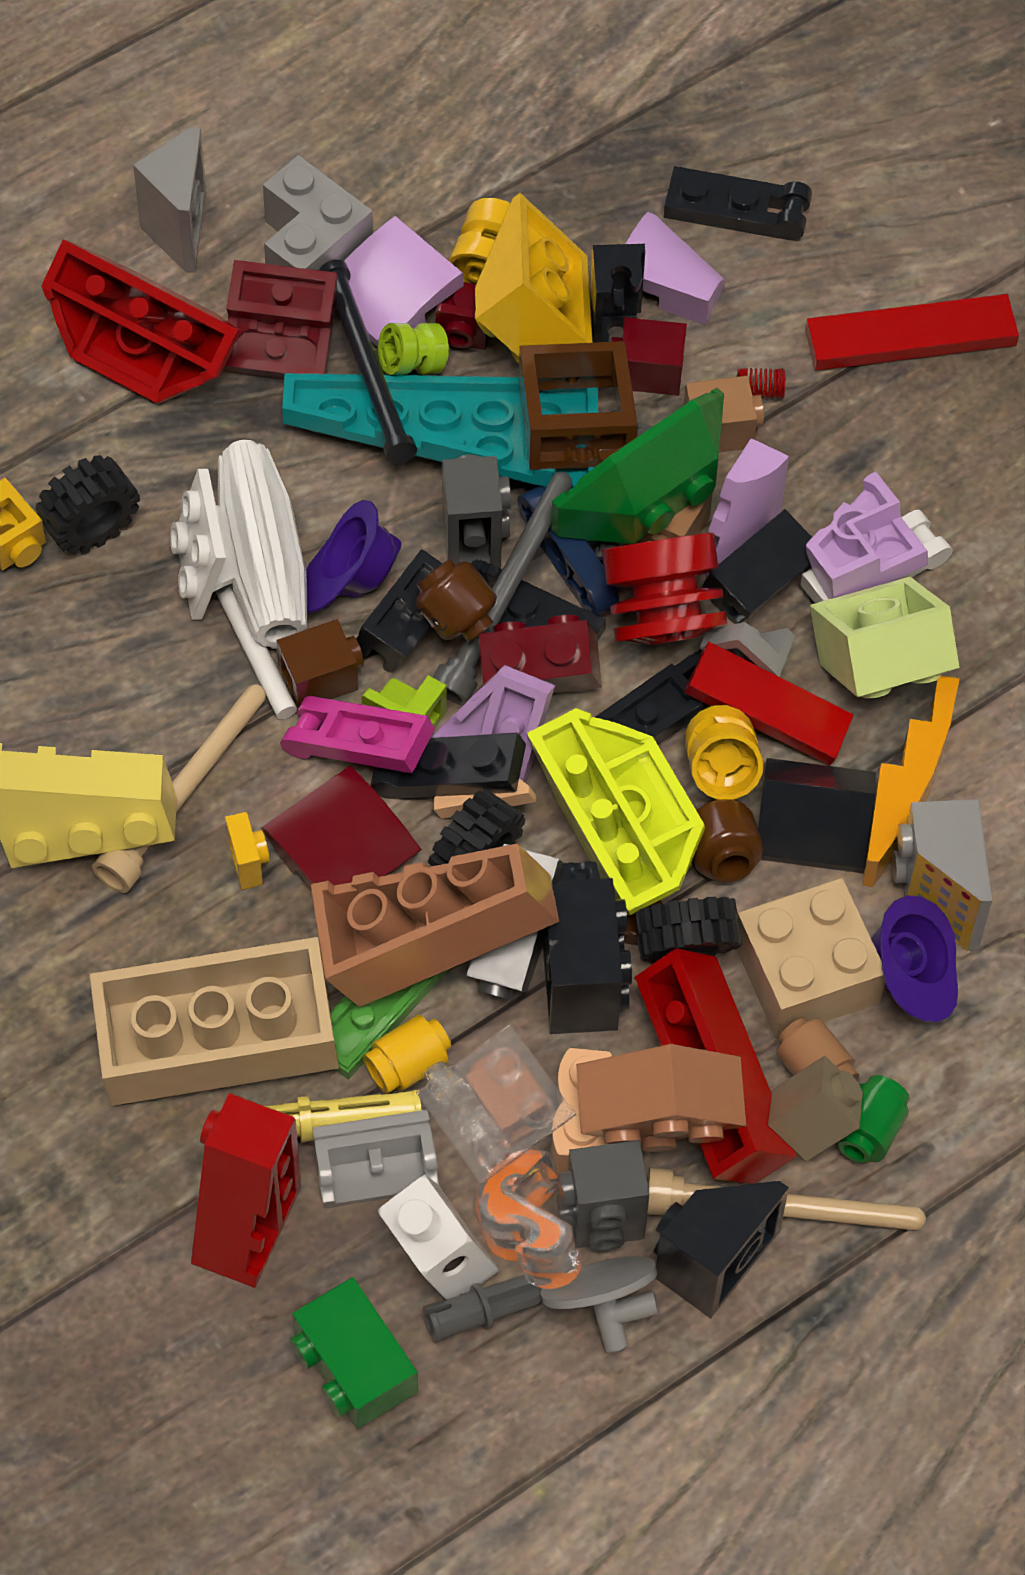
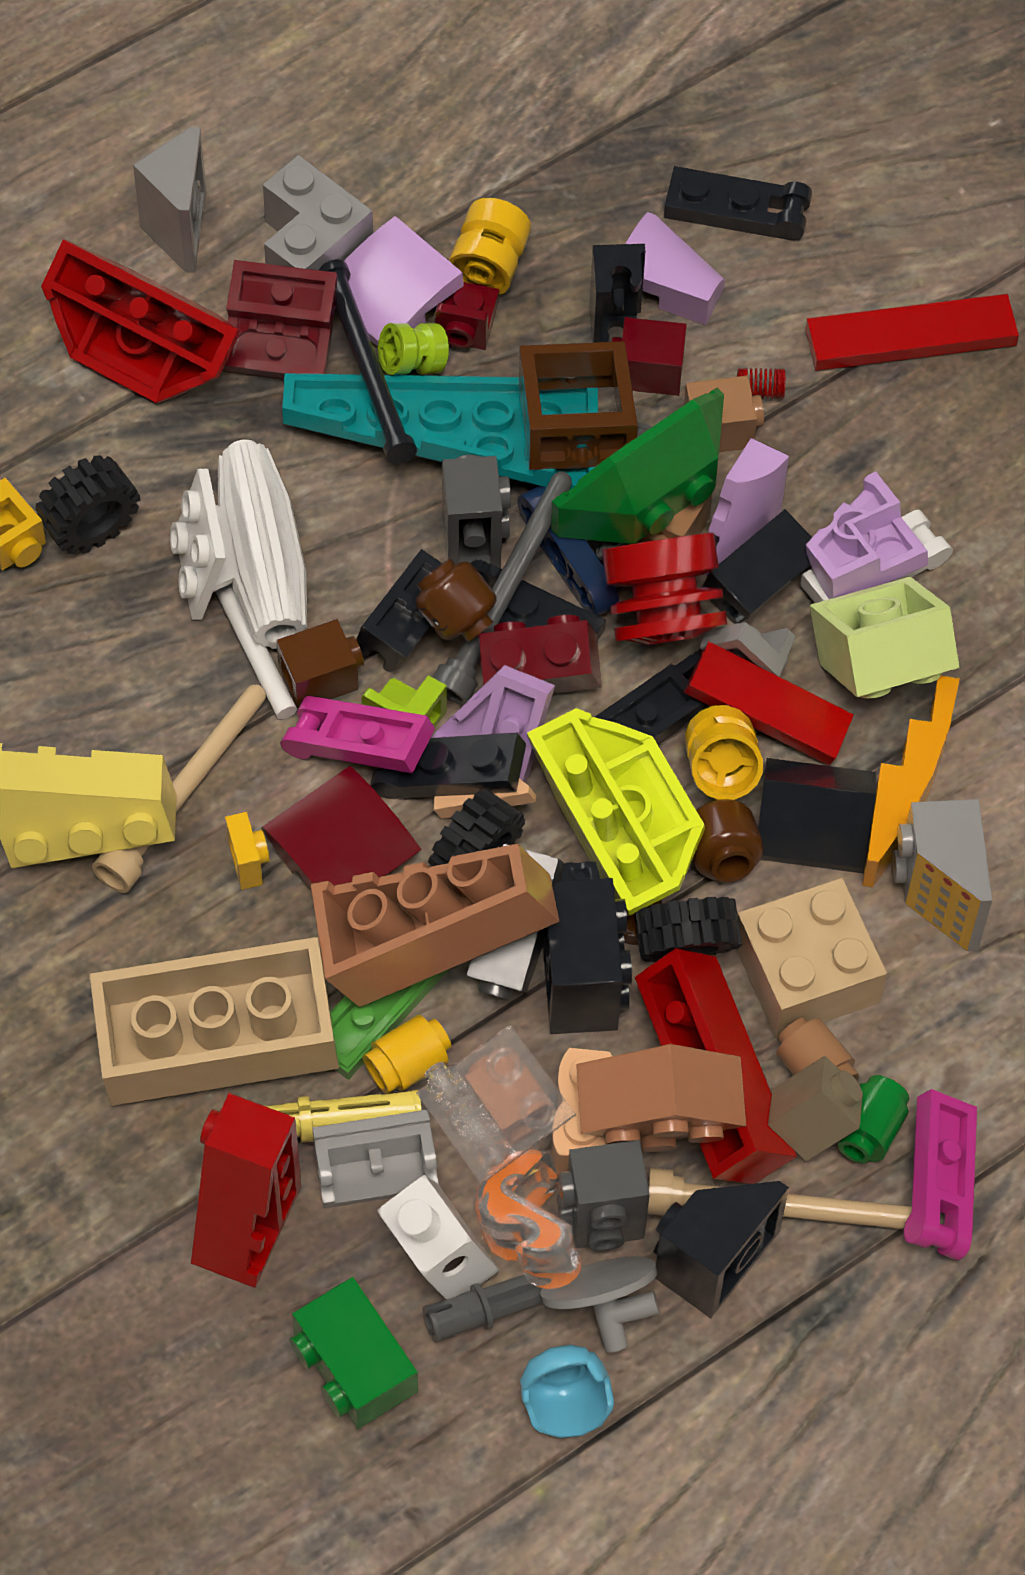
(352, 558): dark purple piece -> none
(533, 283): yellow slope -> none
(566, 1391): none -> medium azure hair
(918, 958): dark purple piece -> none
(943, 1175): none -> dark pink plate

